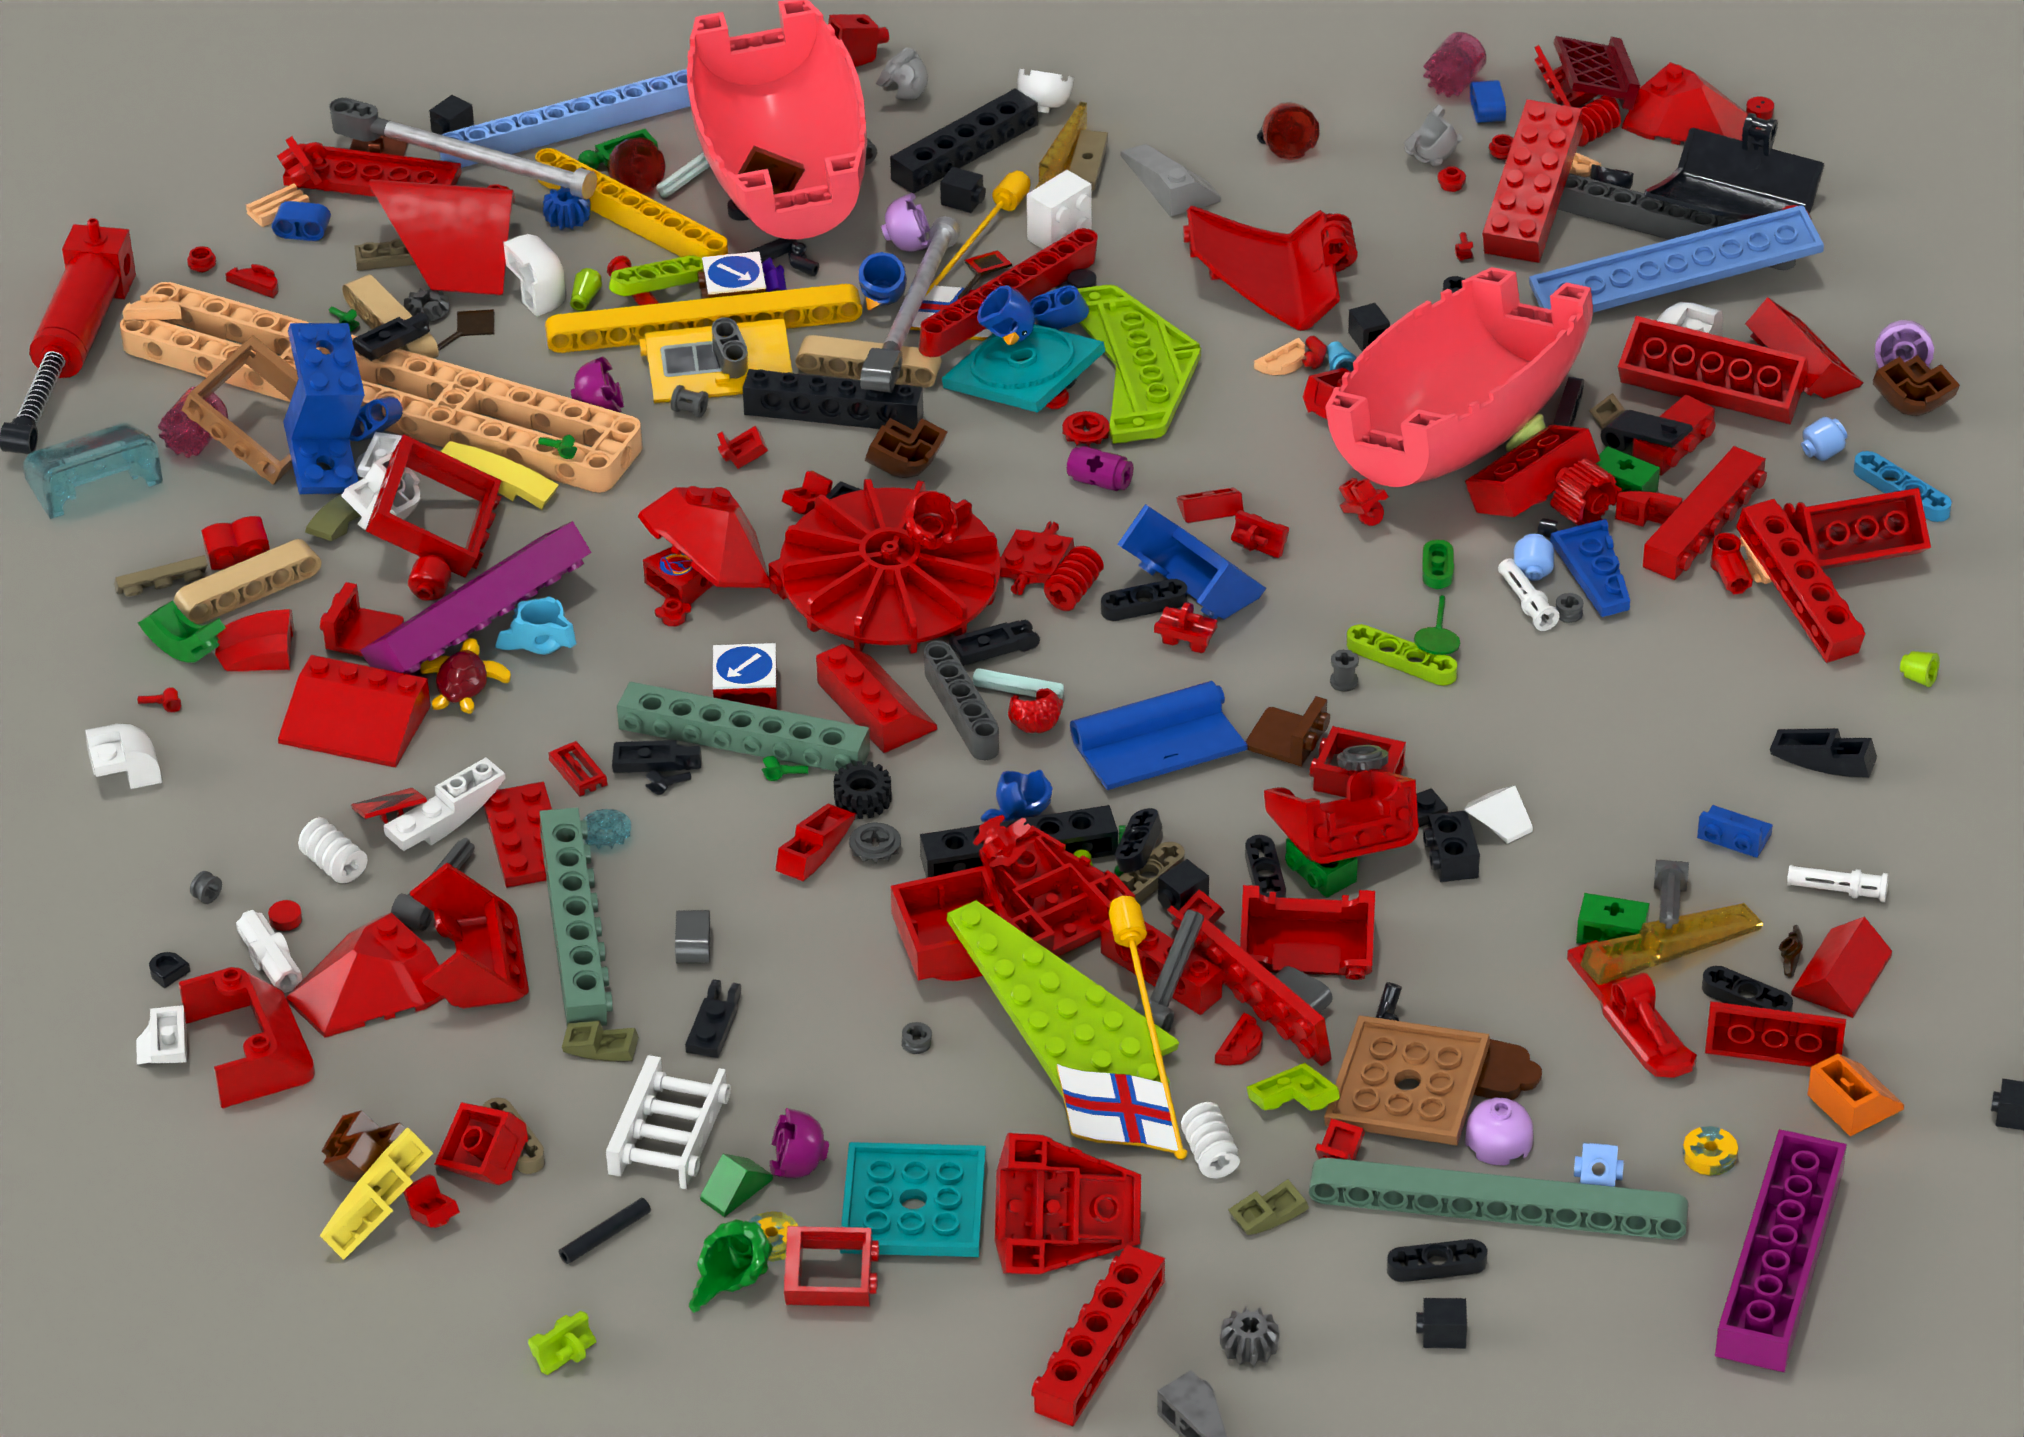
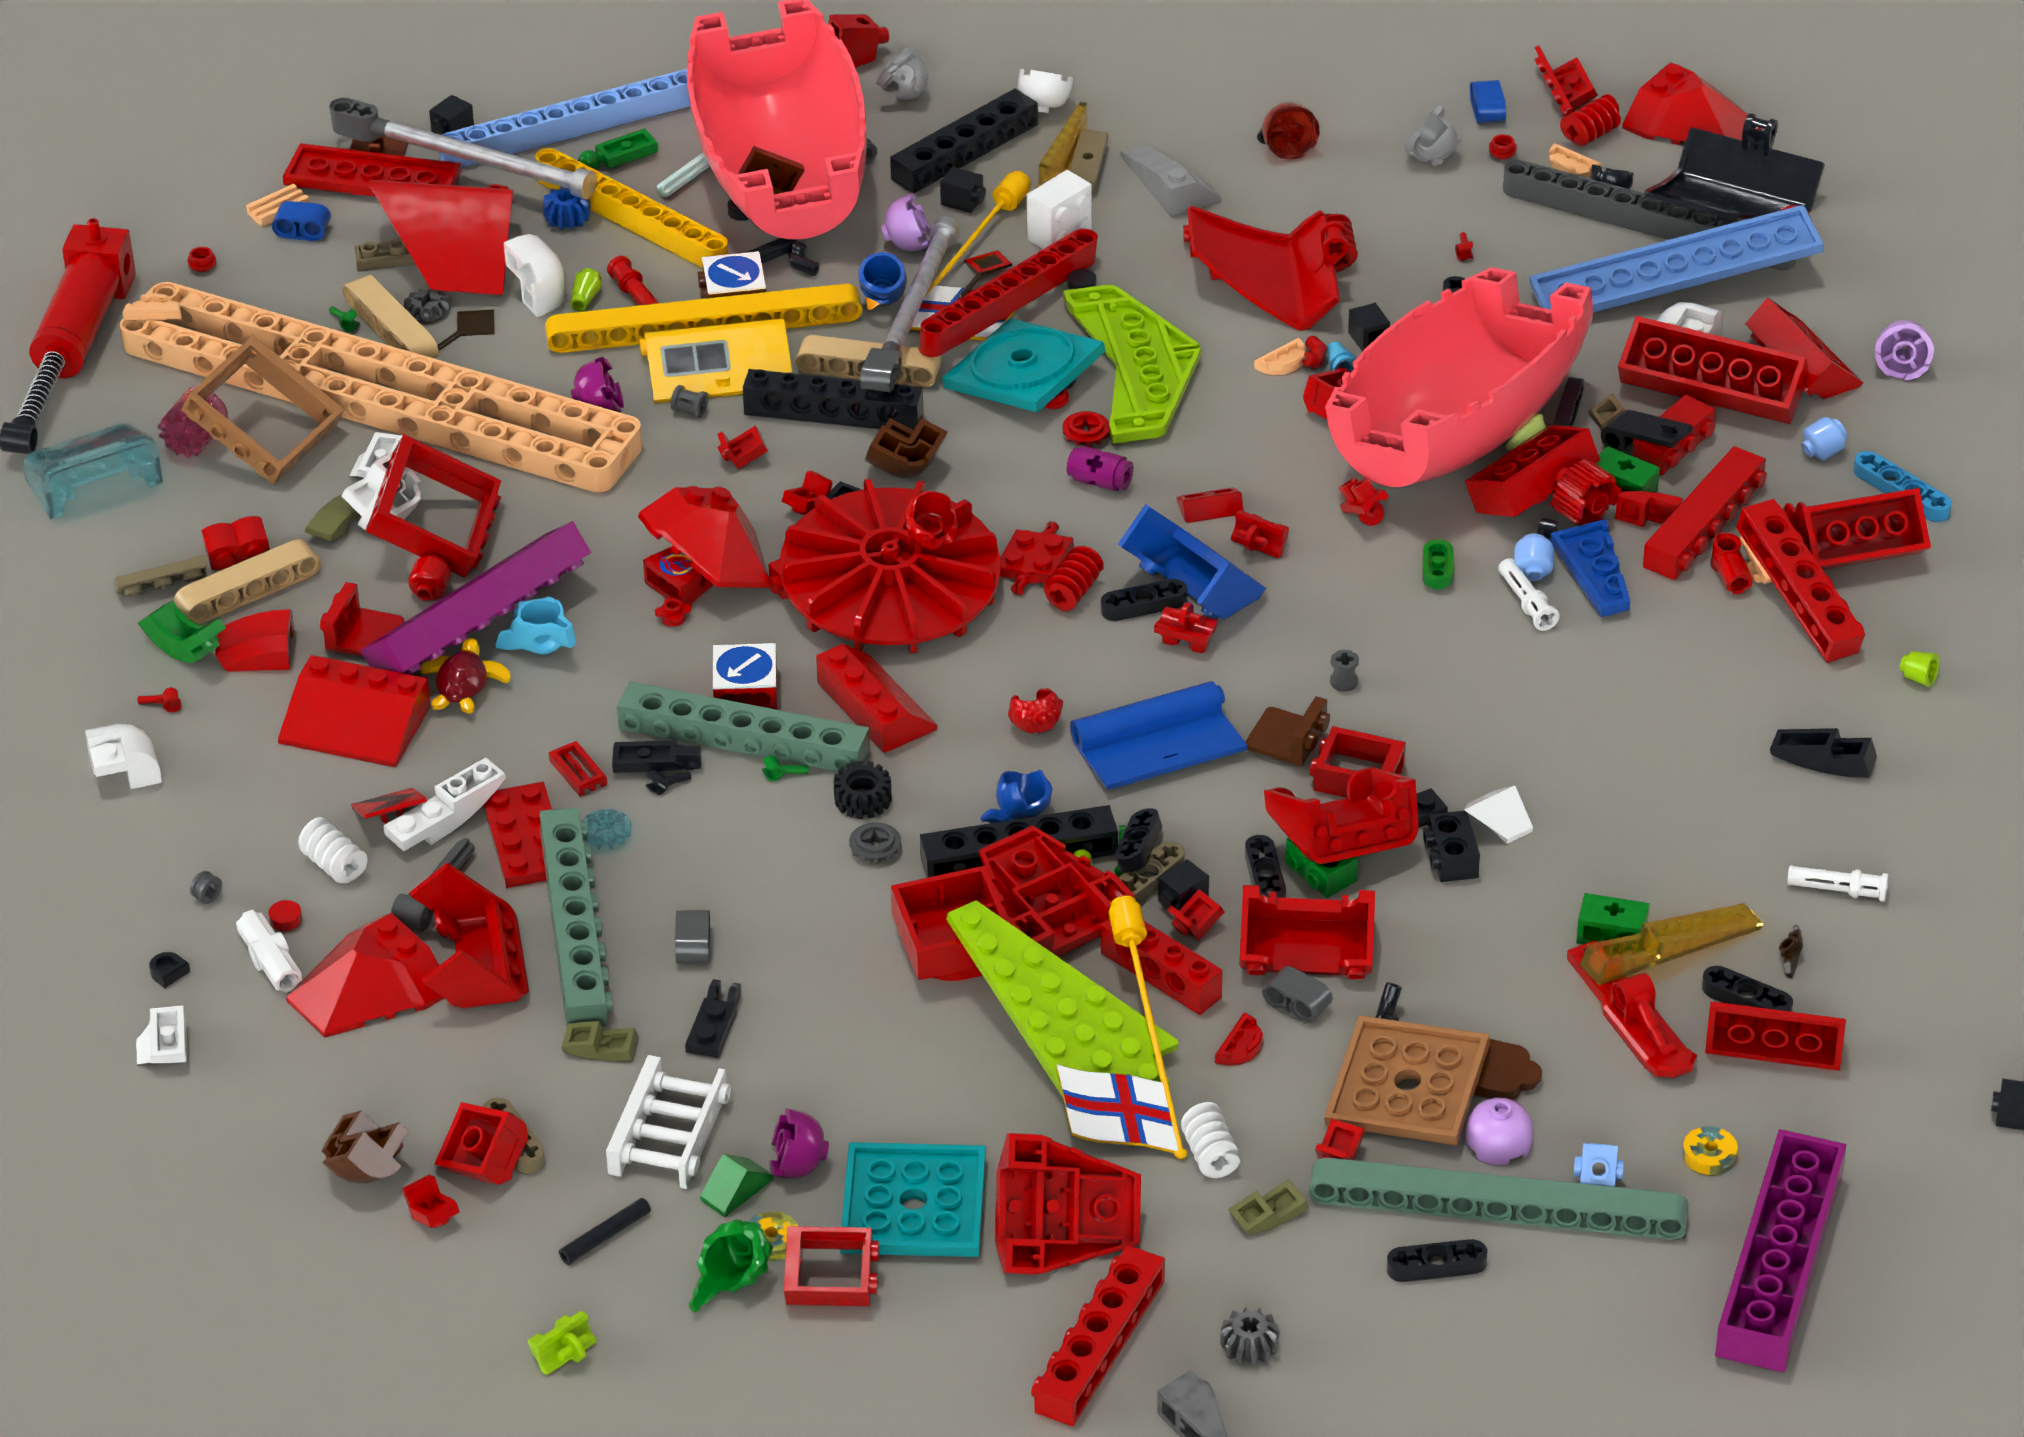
(257, 279): red tile -> none
(273, 1058): red windscreen -> none
(300, 163): red hips -> none
(323, 407): blue bracket -> none
(373, 418): blue beam -> none
(374, 1193): light yellow slope -> none
(391, 336): black hinge -> none
(514, 477): light yellow slope -> none
(564, 446): green hand -> none
(637, 164): clear red cylinder -> none
(655, 275): lime beam -> none
(729, 347): dark grey beam -> none
(773, 276): dark purple bar -> none
(813, 841): red slope -> none
(916, 1029): dark grey bush -> none
(961, 700): dark grey beam -> none
(994, 641): black hinge -> none
(1001, 840): red piece -> none
(1007, 314): blue piece -> none
(1014, 683): light aqua axle -> none
(1060, 308): blue beam -> none
(1172, 971): dark grey axle -> none
(1265, 993): red plate -> none
(1296, 1083): lime plate -> none
(1362, 757): dark grey gear -> none
(1368, 641): lime beam -> none
(1437, 639): green piece -> none
(1443, 1323): black brick -> none
(1451, 179): red plate -> none
(1455, 63): clear pink gear -> none
(1533, 181): brick -> none
(1569, 607): dark grey bush -> none
(1599, 68): dark red fence -> none
(1670, 879): dark grey axle -> none
(1734, 830): blue bracket -> none
(1761, 106): red tile -> none
(1844, 967): red slope -> none
(1851, 1094): orange slope -> none
(1915, 387): reddish brown brick -> none

